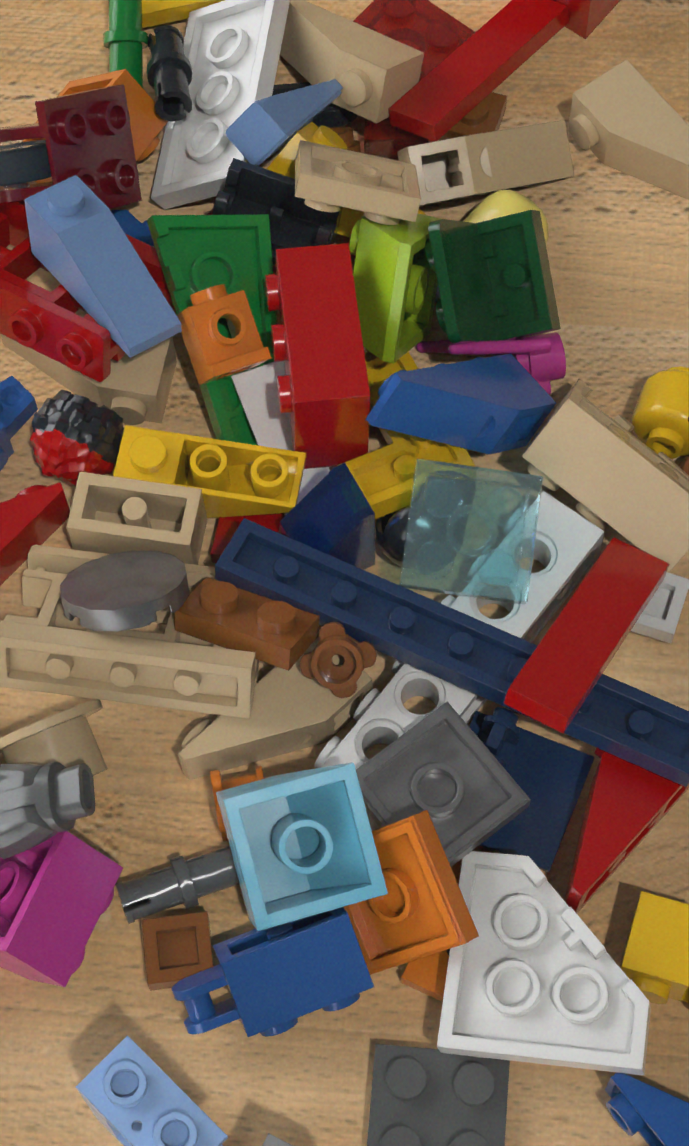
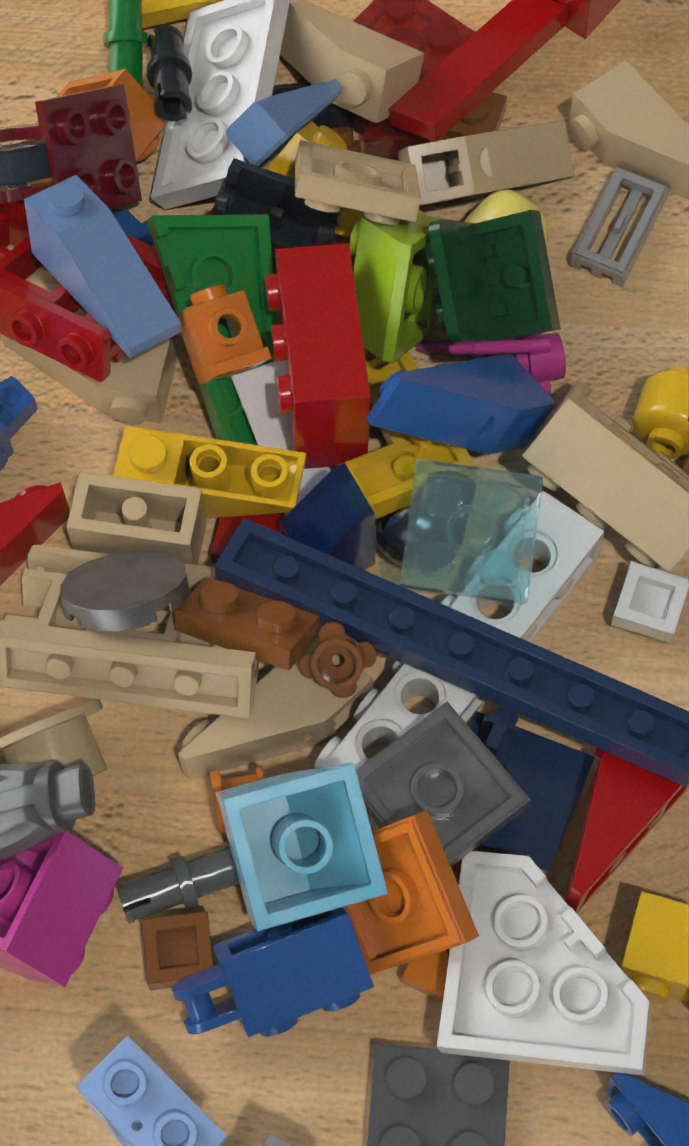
(75, 437): piece -> none
(586, 635): red tile -> none
(602, 262): none -> light grey tile

